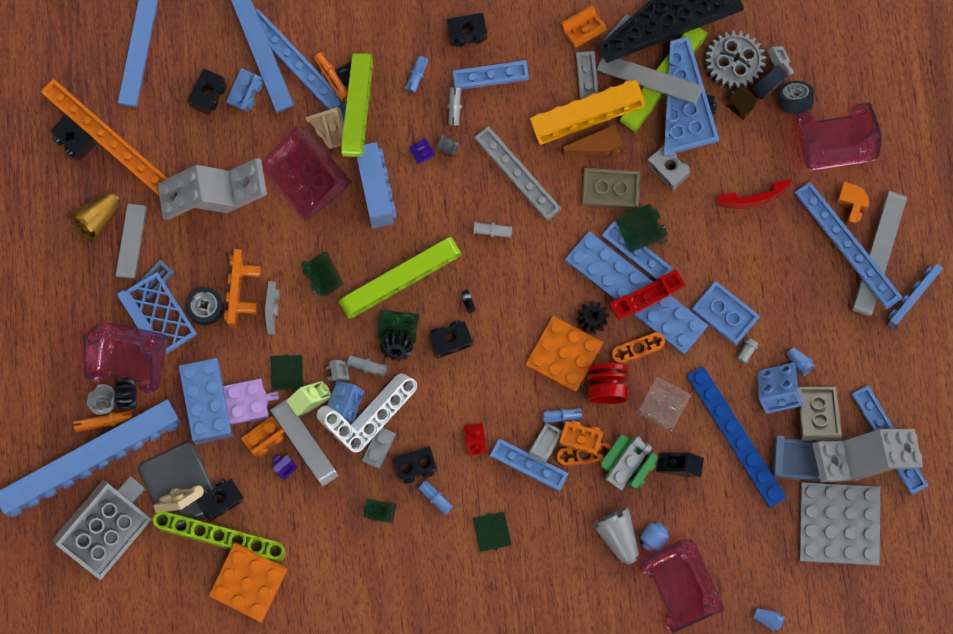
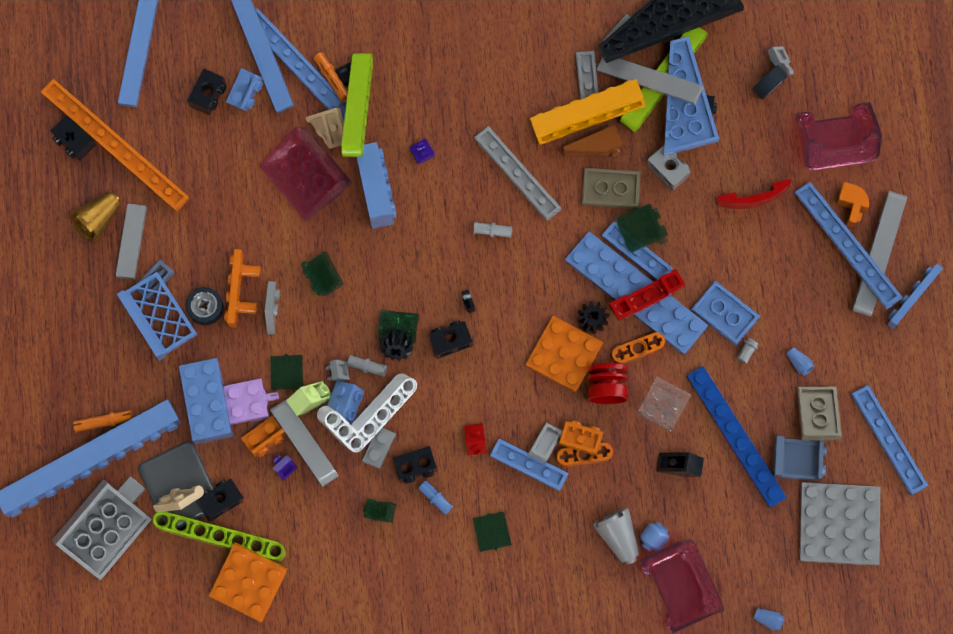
(102, 399): light grey hair -> none
(124, 353): clear pink windscreen -> none
(126, 393): black gear -> none
(212, 189): light grey bracket -> none
(399, 278): lime beam -> none
(416, 74): medium blue axle -> none
(448, 145): dark grey bush -> none
(454, 106): light grey pin -> none
(473, 22): black brick -> none
(491, 75): medium blue plate -> none
(562, 415): medium blue axle -> none
(583, 27): orange bracket -> none
(627, 463): light grey plate -> none
(645, 466): green bracket -> none
(741, 103): dark brown brick -> none
(742, 46): light grey gear -> none
(779, 388): medium blue bracket -> none
(796, 97): black wheel -> none
(867, 455): light grey bracket -> none

